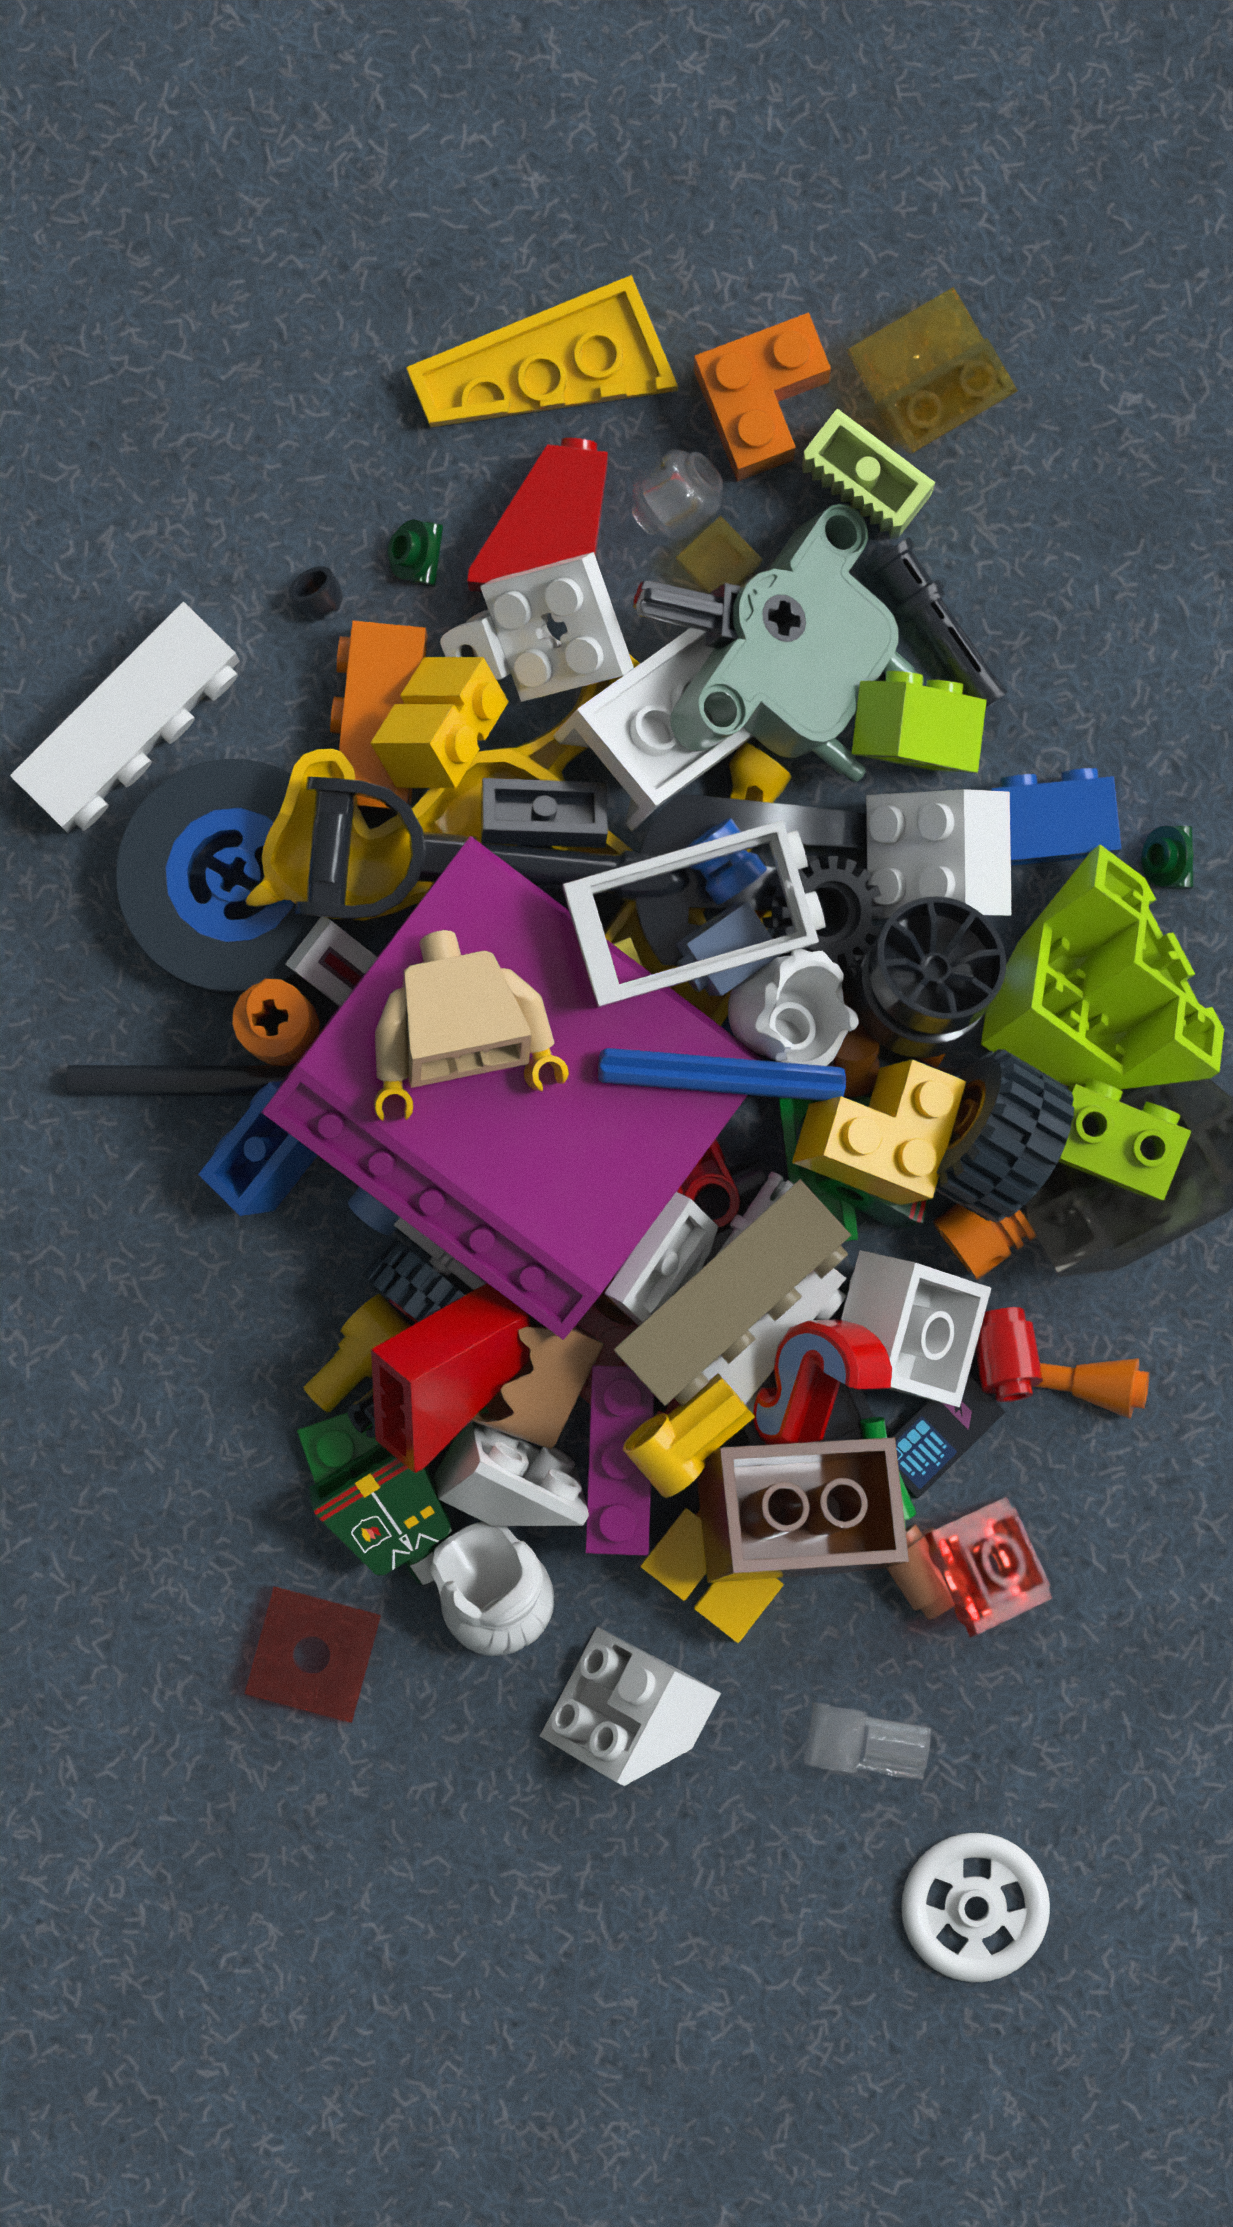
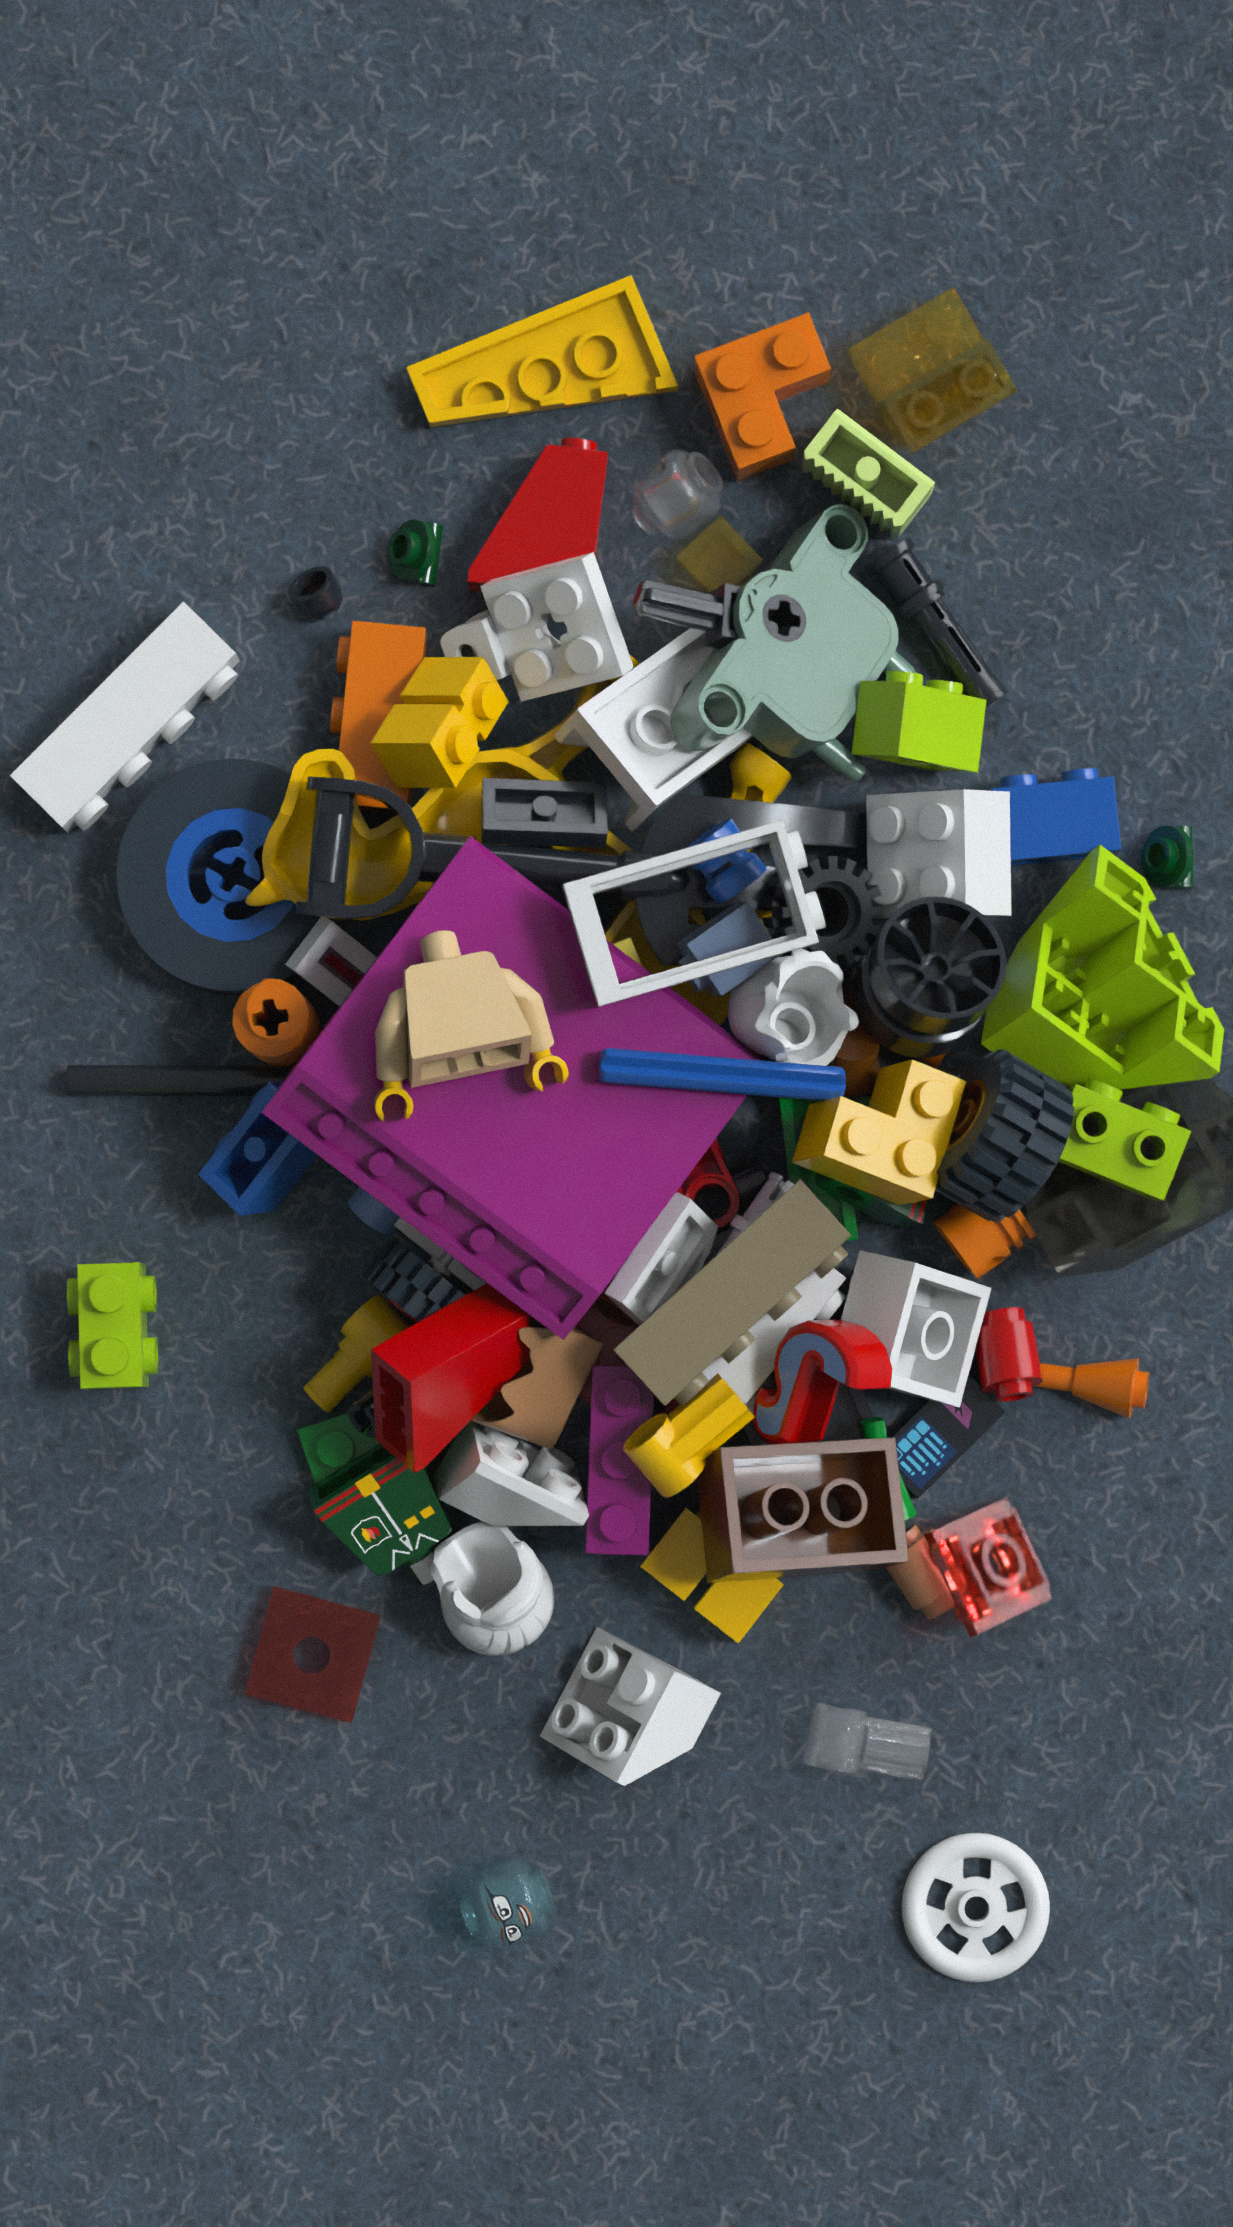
(112, 1325): none -> lime brick
(508, 1903): none -> clear light blue head

